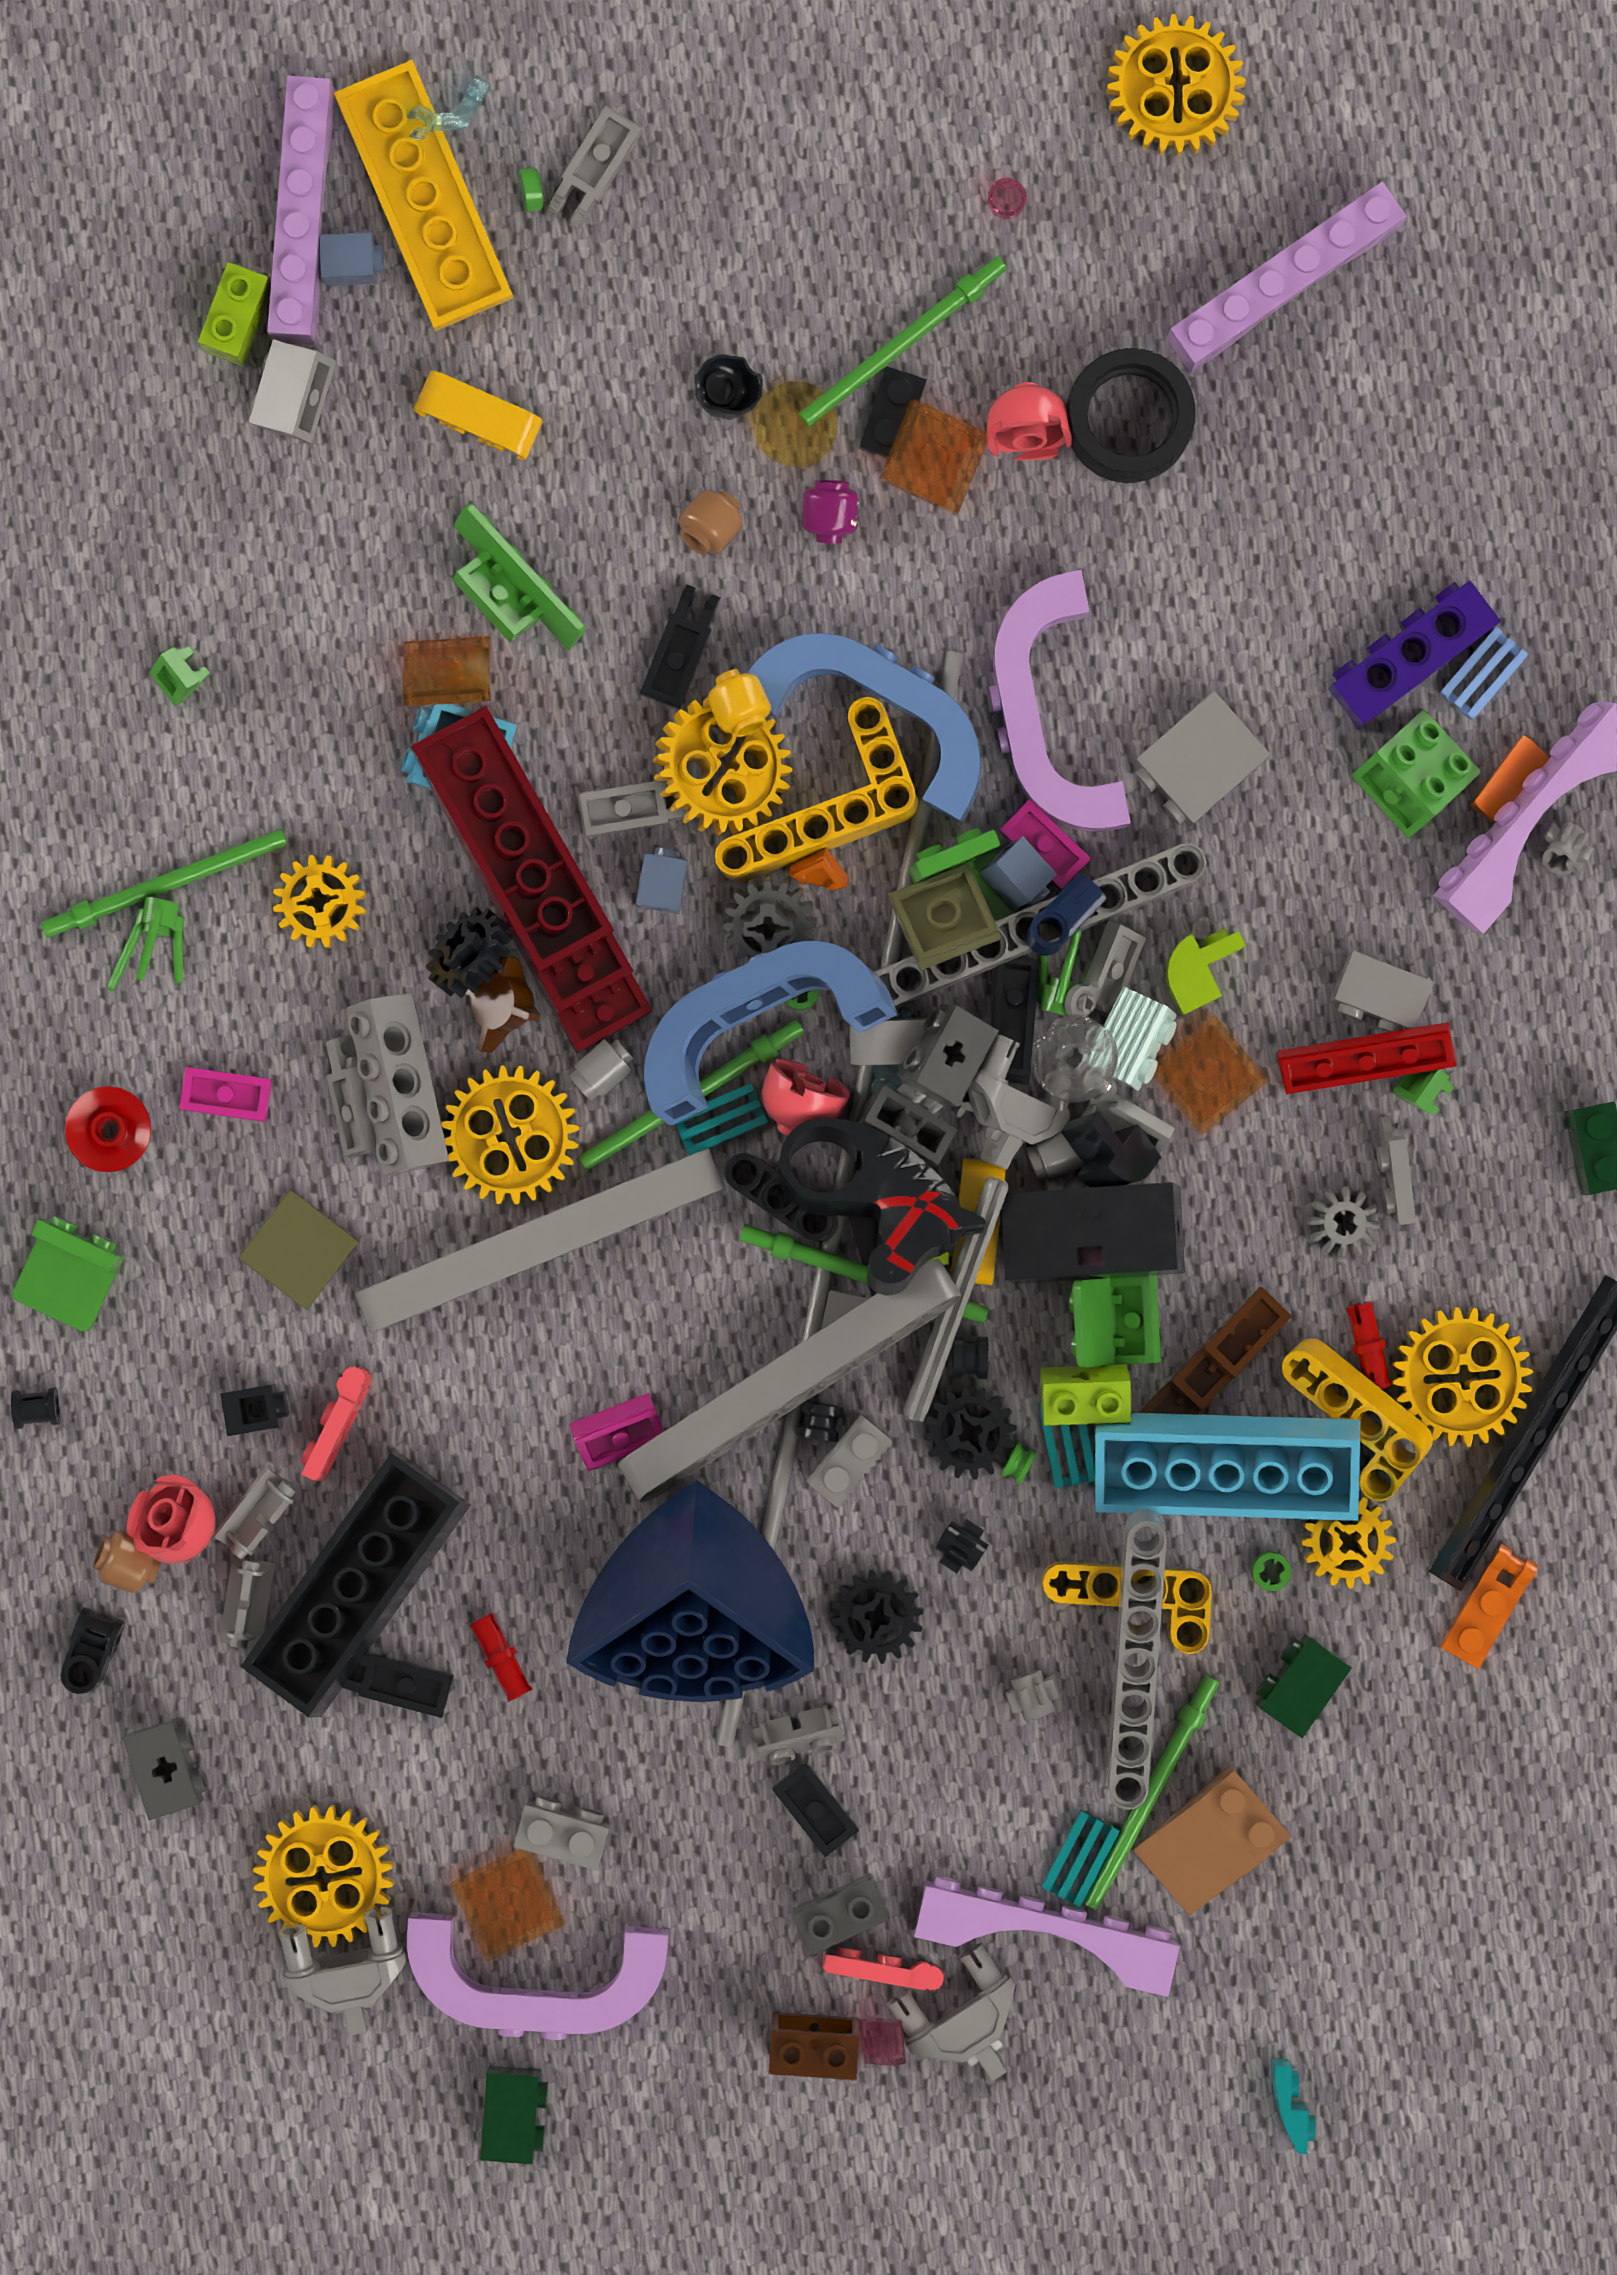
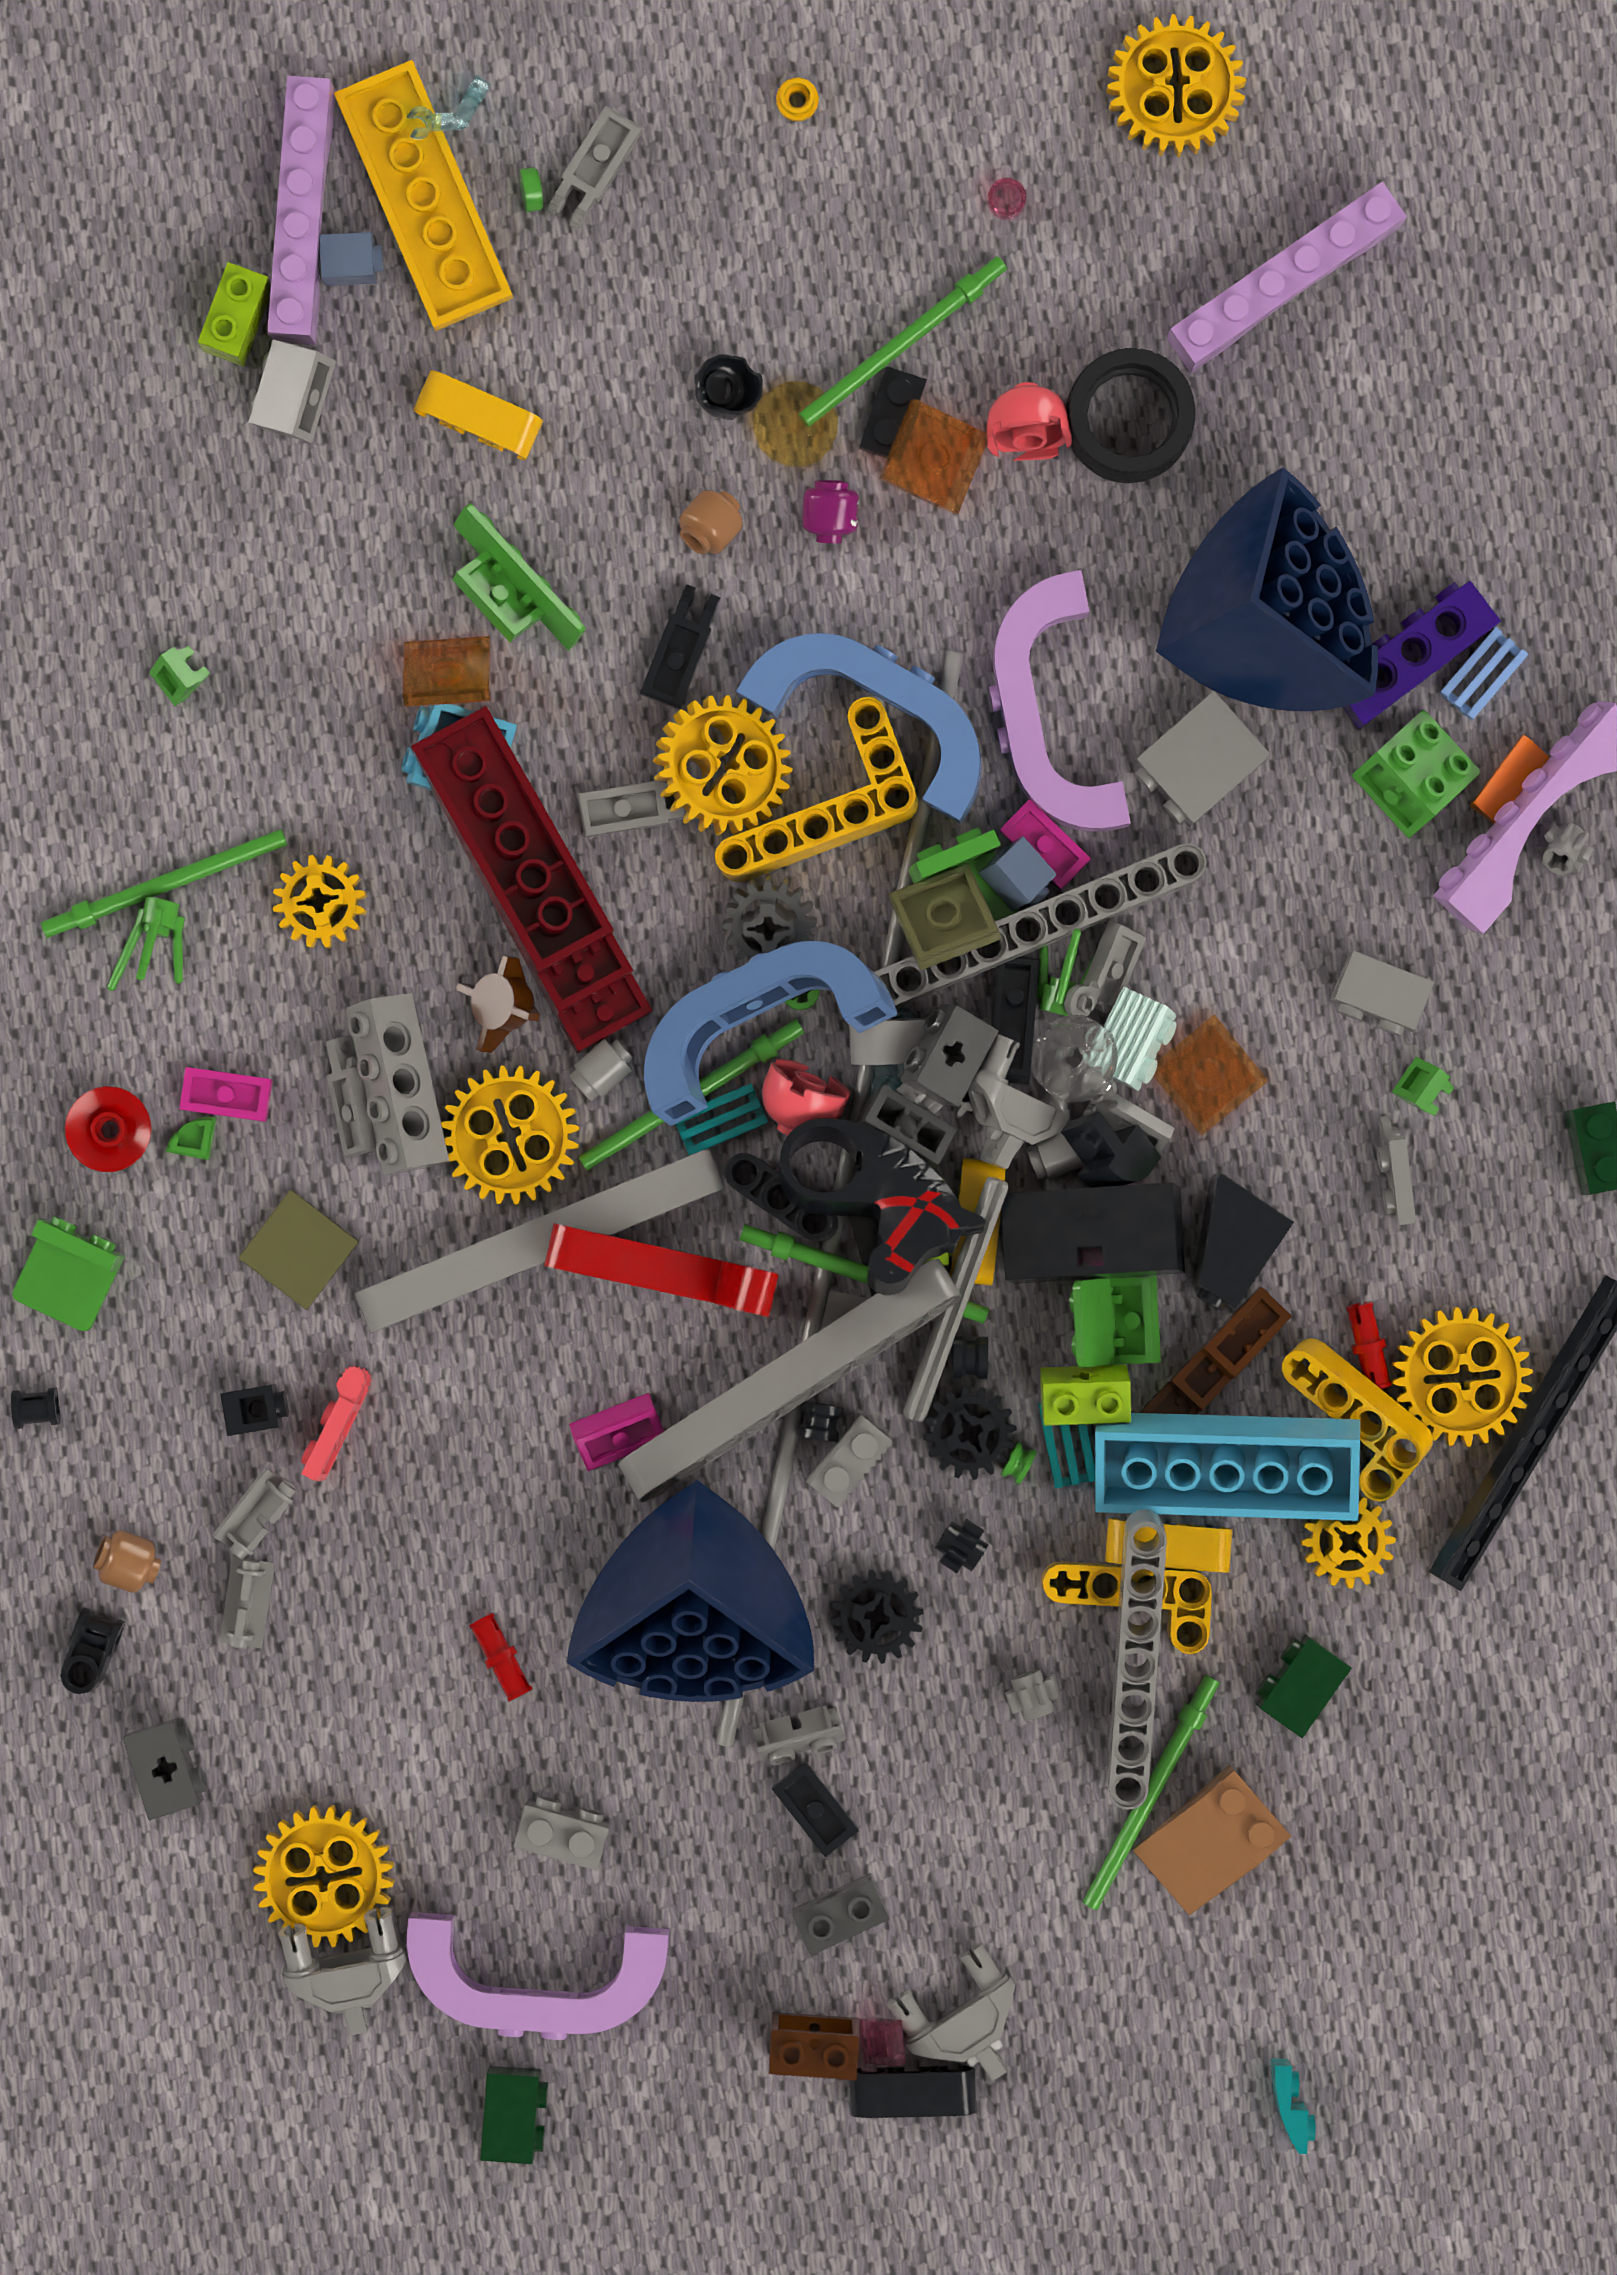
(171, 1520): coral cylinder -> none
(194, 1138): none -> bright green tile
(355, 1585): black brick -> none
(403, 1684): black hinge -> none
(468, 952): black gear -> none
(507, 1903): clear orange tile -> none
(661, 1269): none -> red beam
(662, 881): sand blue brick -> none
(739, 703): yellow head -> none
(793, 86): none -> yellow plate
(819, 870): orange tile -> none
(886, 1970): coral hinge -> none
(921, 2093): none -> black beam
(958, 1915): lavender arch -> none
(1064, 1890): teal tile -> none
(1066, 914): dark blue piece -> none
(1186, 1547): none -> yellow beam
(1188, 972): lime brick -> none
(1234, 1242): none -> black slope
(1274, 607): none -> dark blue brick
(1283, 1575): bright green bush -> none
(1328, 1225): light grey gear -> none
(1367, 1058): red tile -> none
(1488, 1607): orange plate -> none

